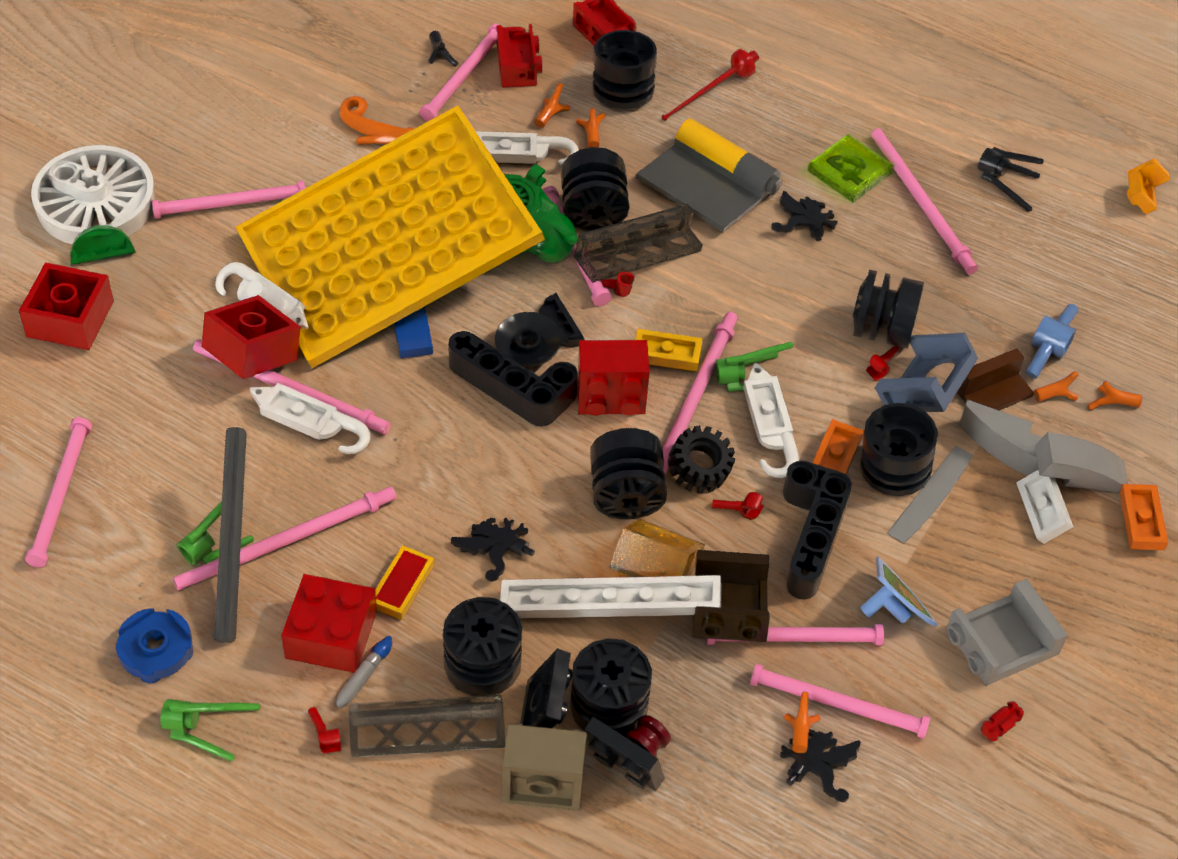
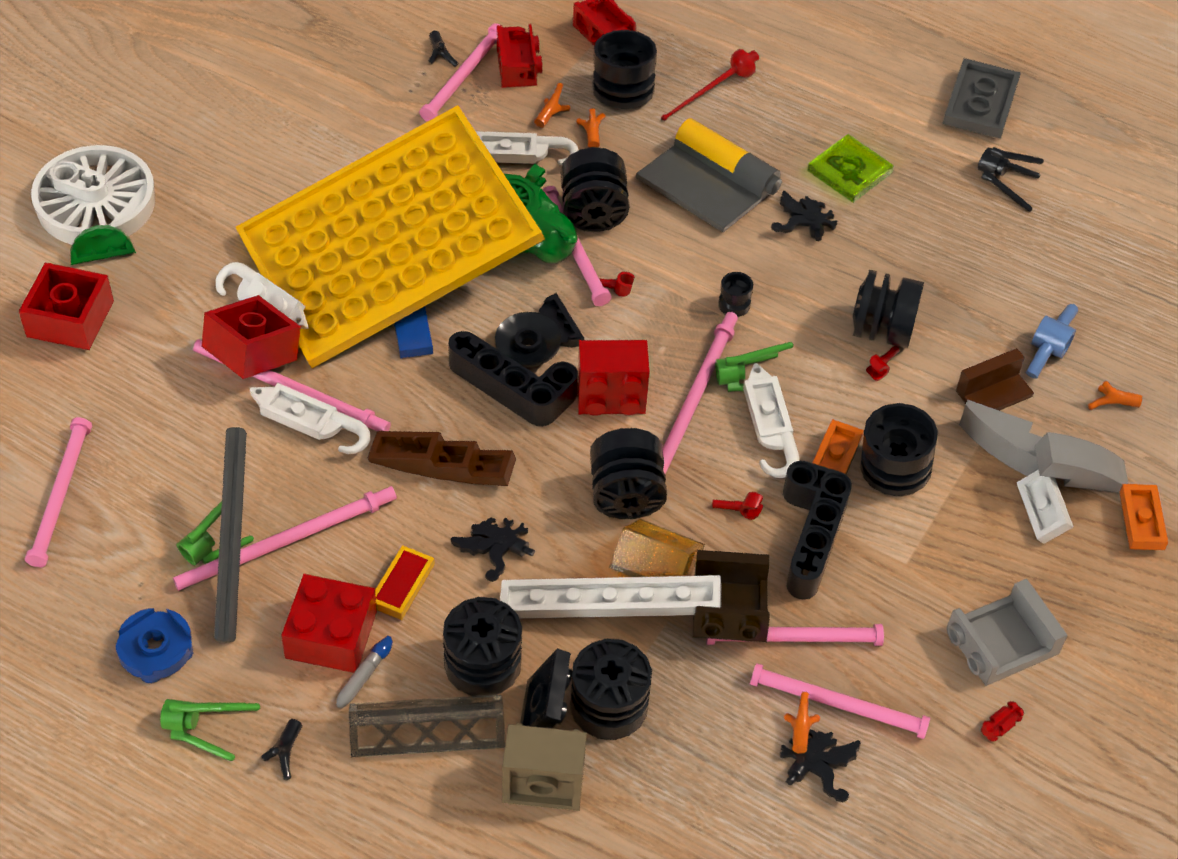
(224, 200): bright pink bar -> none
(284, 746): none -> black bar
(328, 739): red hand -> none
(377, 131): orange plant -> none
(433, 457): none -> reddish brown slope
(617, 750): black plate -> none
(632, 238): clear smoke fence -> none
(649, 735): dark red wheel -> none
(672, 349): yellow plate -> none
(710, 445): black tyre -> none
(736, 293): none -> black wheel
(886, 597): light blue shield -> none
(925, 391): sand blue panel -> none
(931, 495): light grey sticker -> none
(960, 253): bright pink bar -> none
(981, 98): none -> dark grey plate
(1057, 389): orange bar -> none
(1143, 182): light orange bracket -> none

